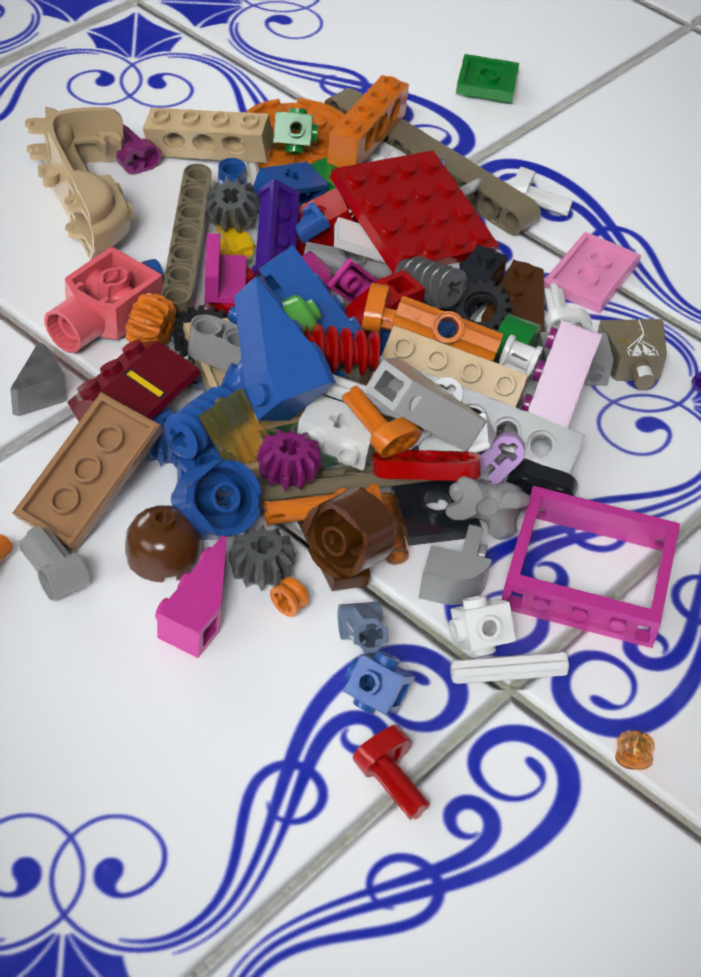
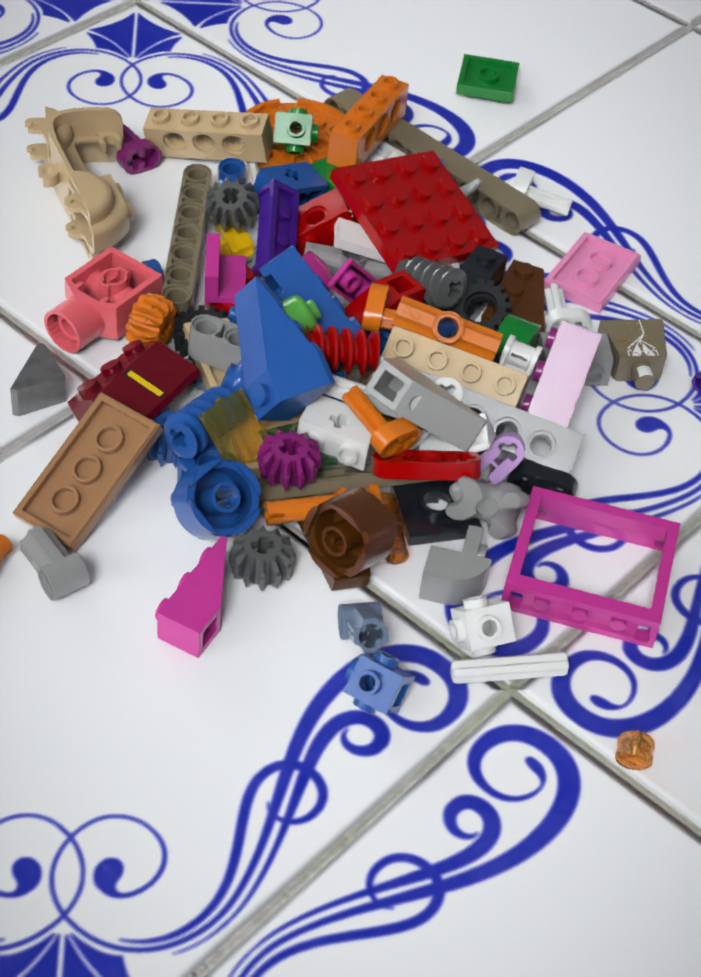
(162, 544): reddish brown cylinder -> none
(289, 596): orange bush -> none
(311, 223): blue tile -> none
(378, 759): red piece -> none

